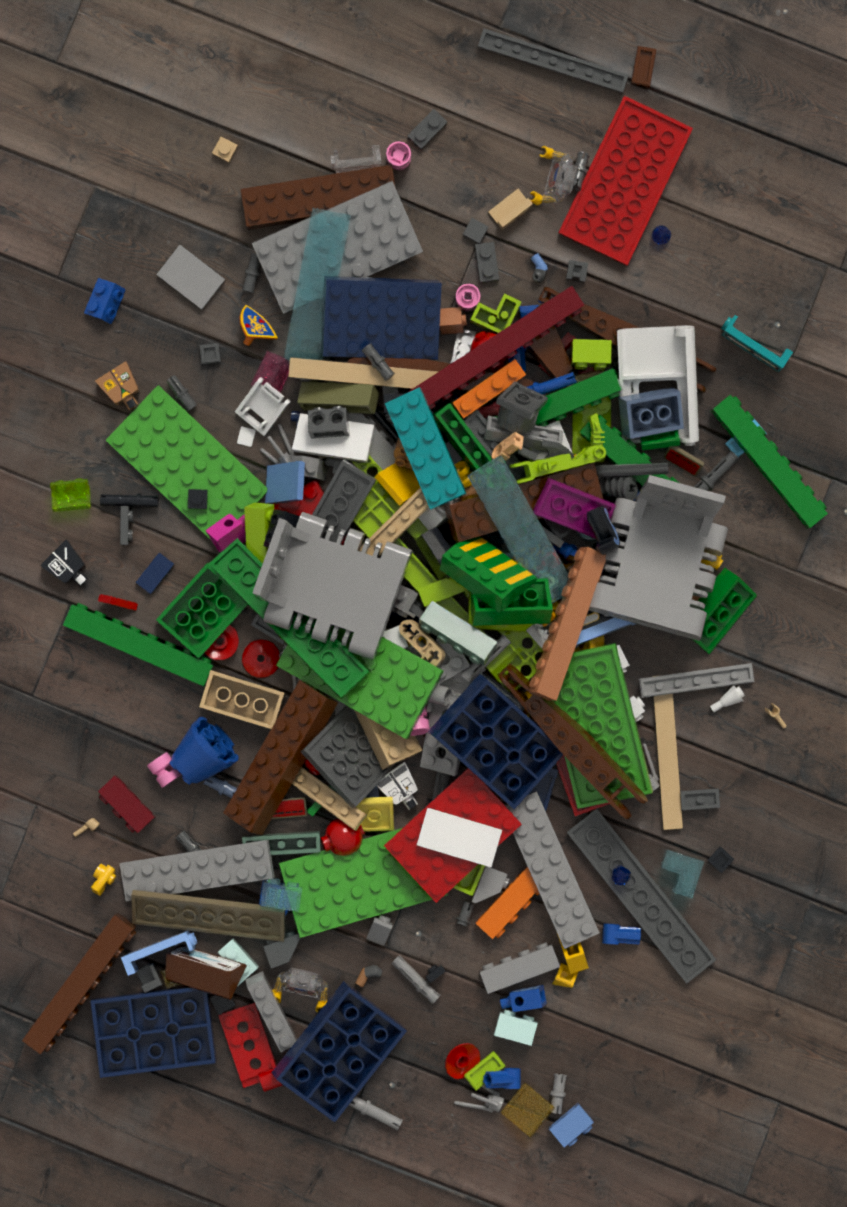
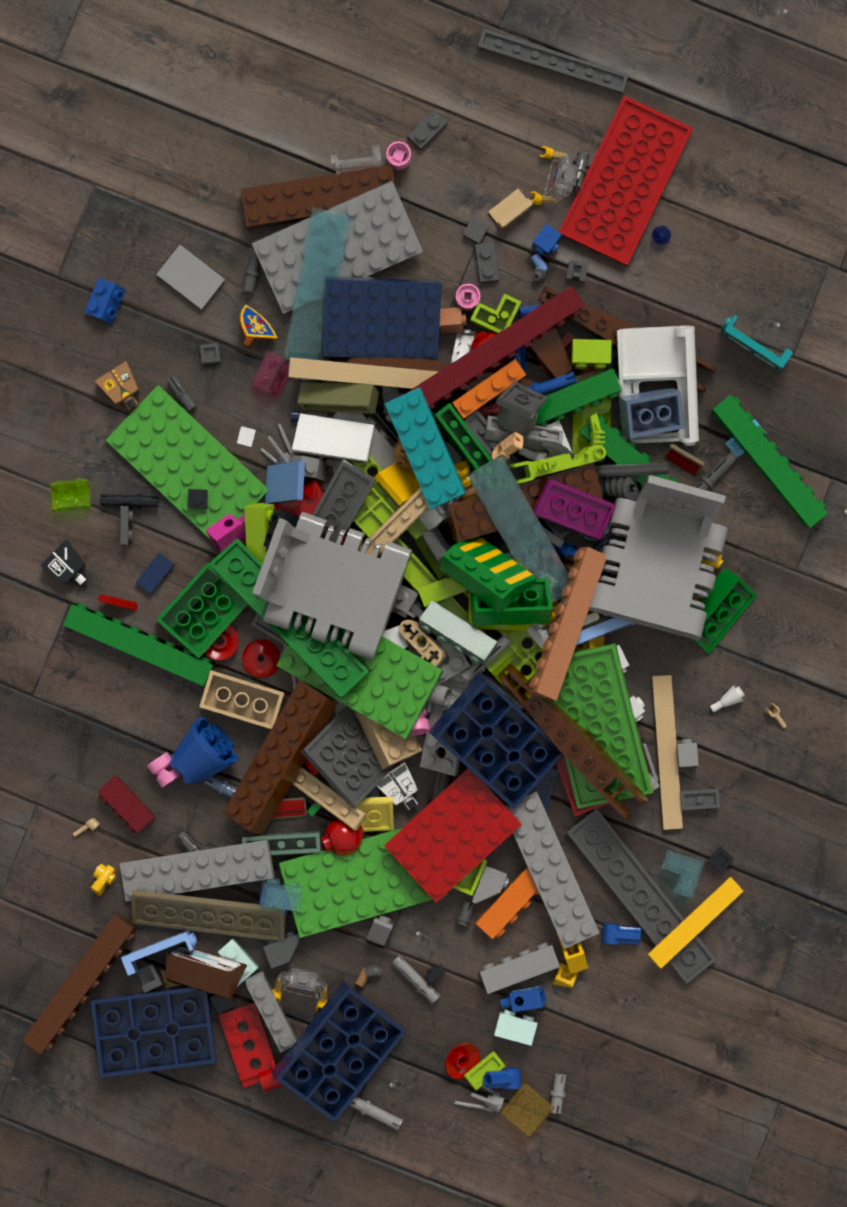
(225, 149): tan plate -> none
(266, 403): white container -> none
(328, 427): dark grey brick -> none
(378, 362): dark grey pin -> none
(459, 837): white tile -> none
(546, 240): none -> blue brick
(571, 1125): medium blue brick -> none
(603, 530): black animal -> none
(621, 875): clear blue plate -> none
(643, 66): reddish brown tile -> none
(660, 440): green tile -> none
(687, 753): none -> light grey brick
(695, 922): none -> yellow tile
(696, 680): light grey tile -> none

